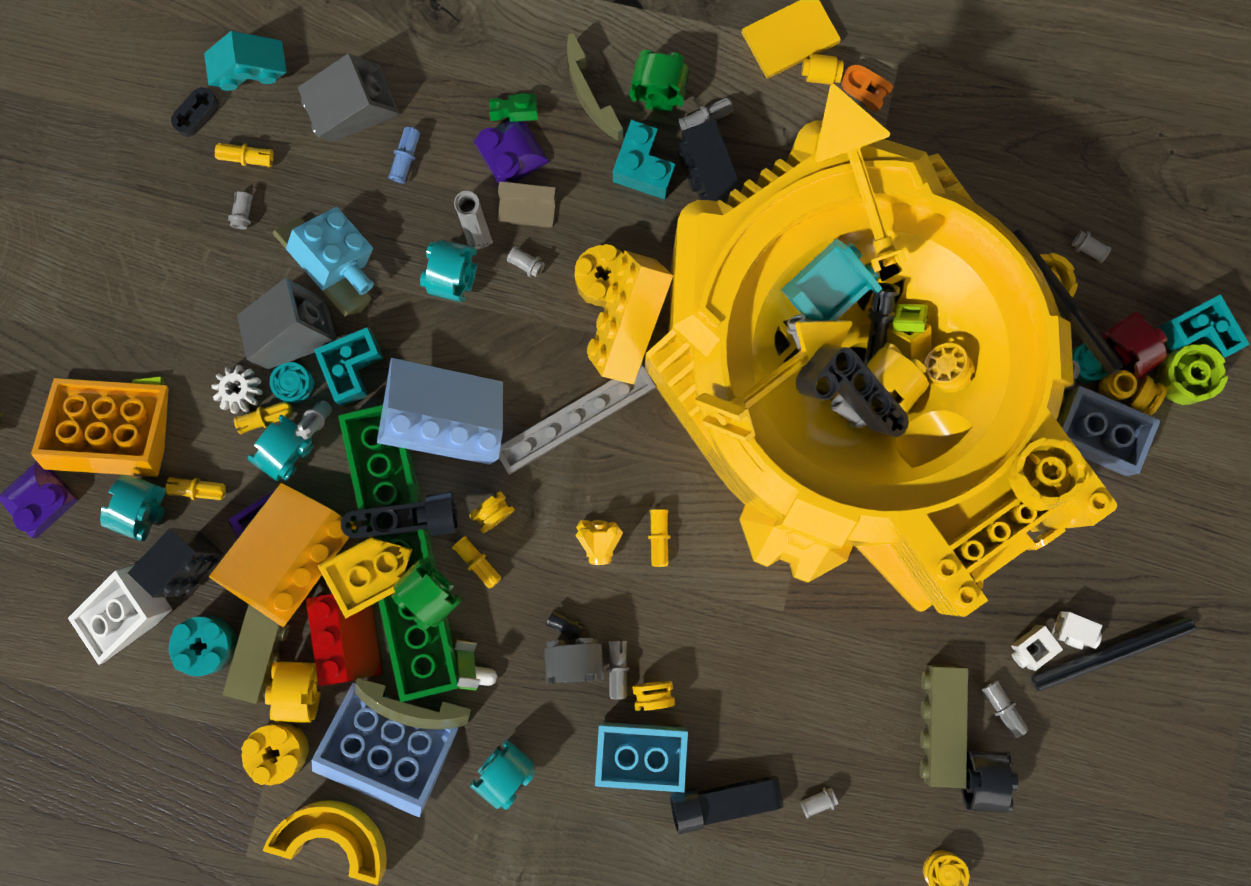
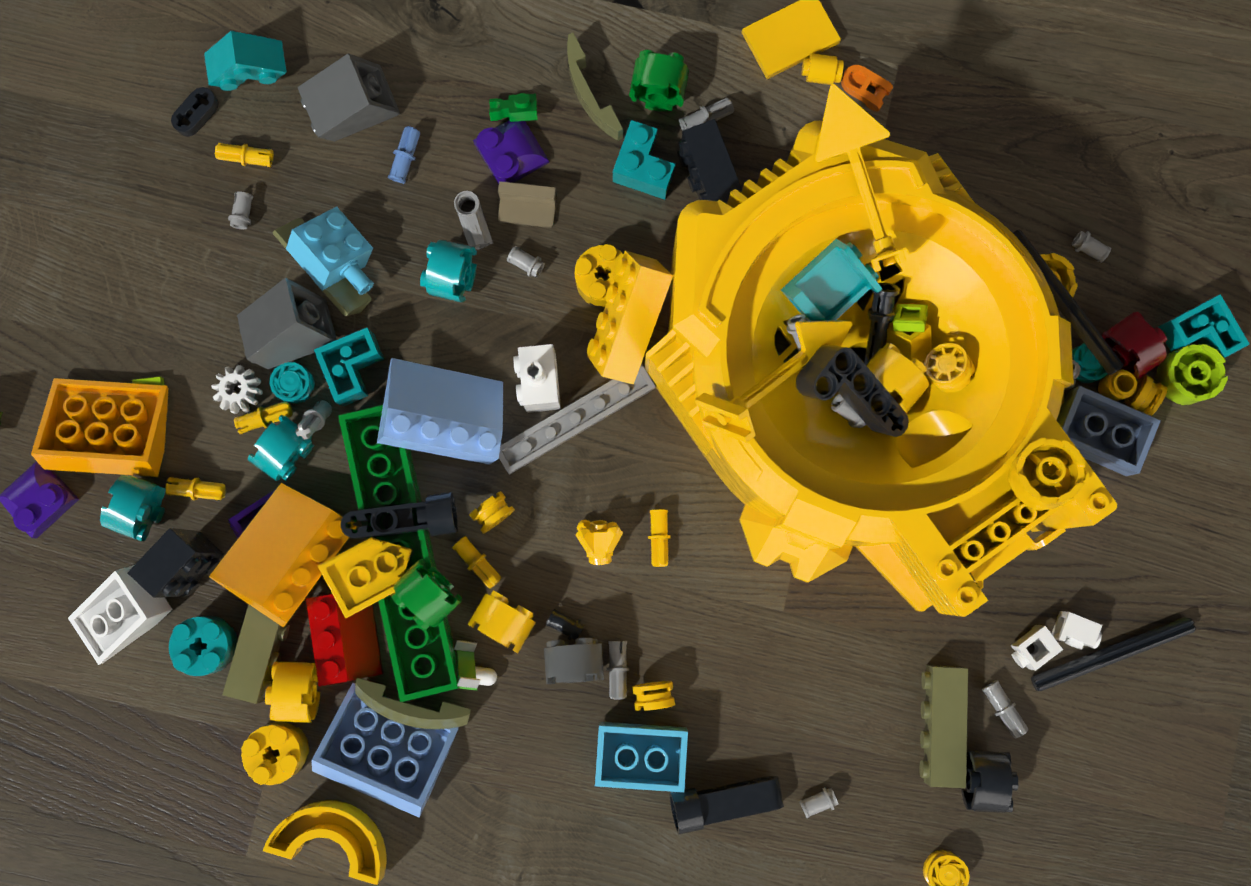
(502, 621): none -> yellow brick
(503, 775): teal brick -> none
(538, 378): none -> white brick

